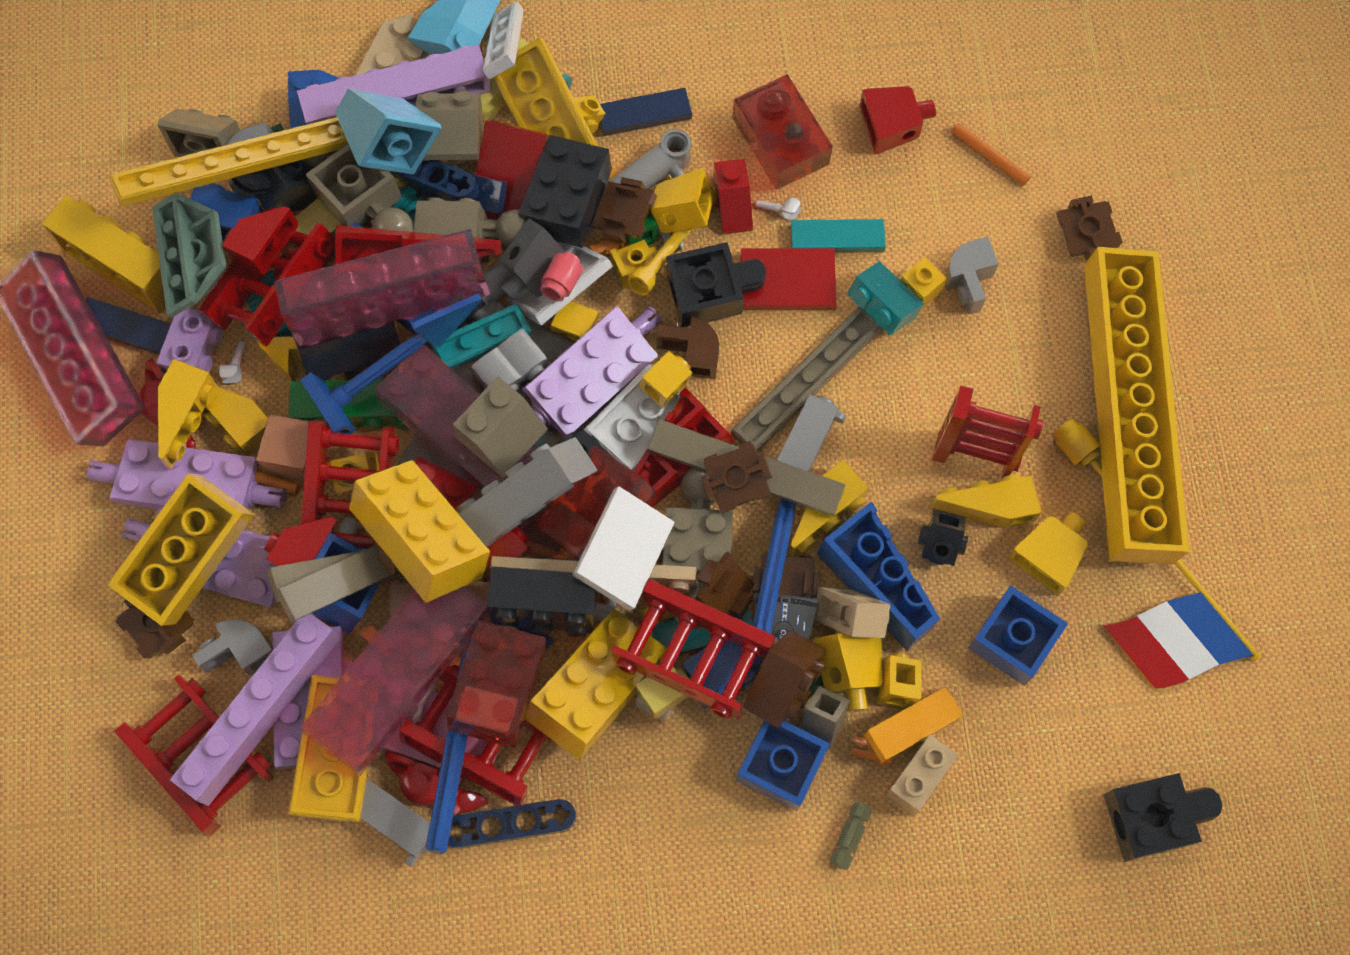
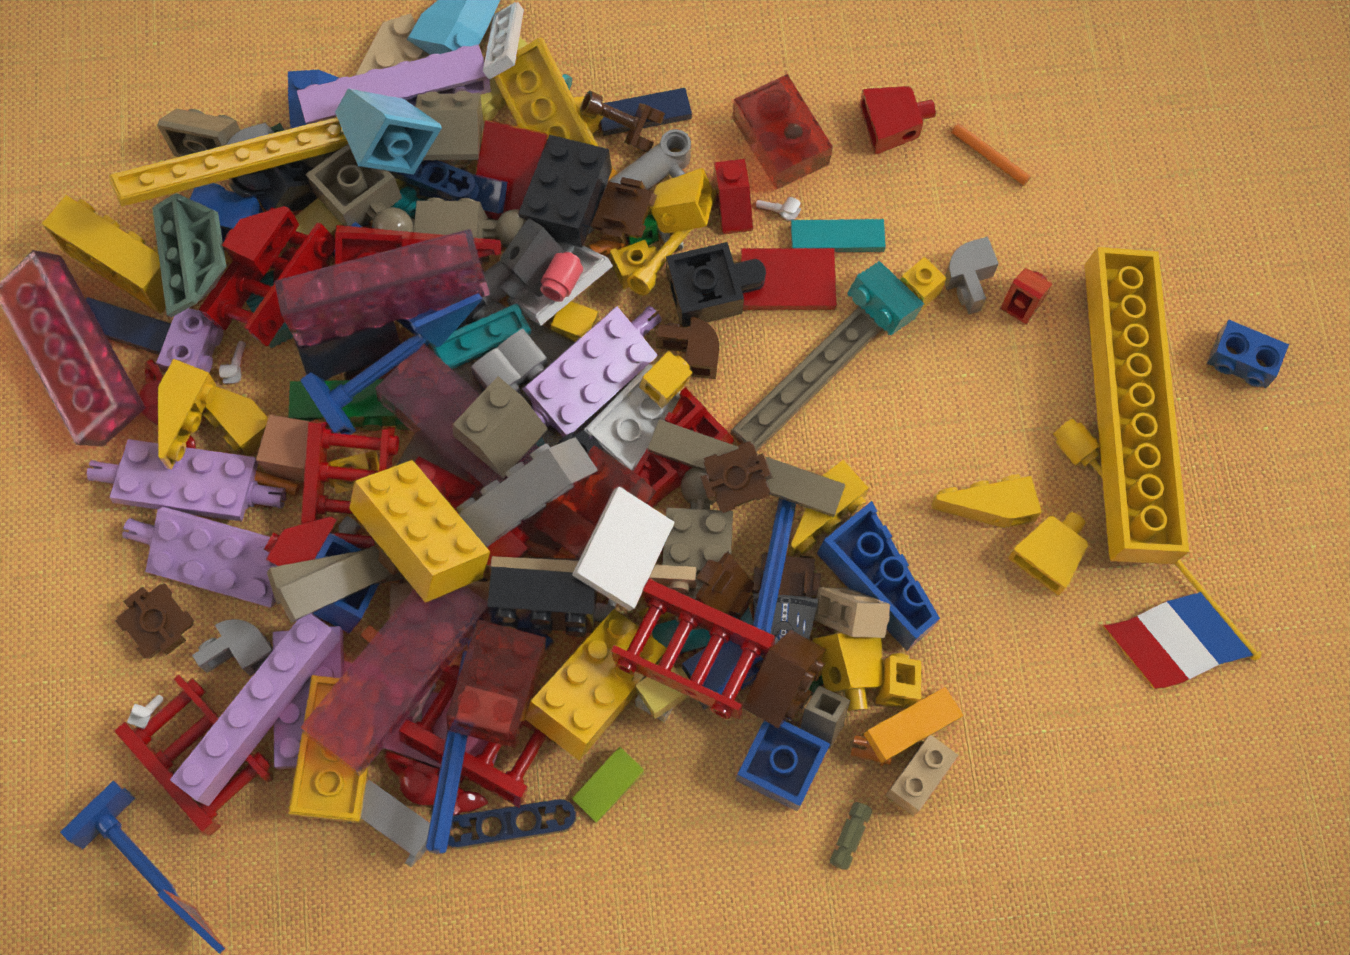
(100, 818): none -> blue piece
(140, 714): none -> white hand
(180, 550): yellow brick -> none
(282, 354): yellow slope -> none
(593, 106): none -> reddish brown bar
(608, 784): none -> lime slope
(810, 432): light grey brick -> none
(943, 538): black brick -> none
(986, 433): red fence -> none
(1018, 635): blue brick -> none
(1026, 295): none -> red slope
(1088, 226): reddish brown piece -> none
(1159, 815): black brick -> none
(1248, 346): none -> blue brick

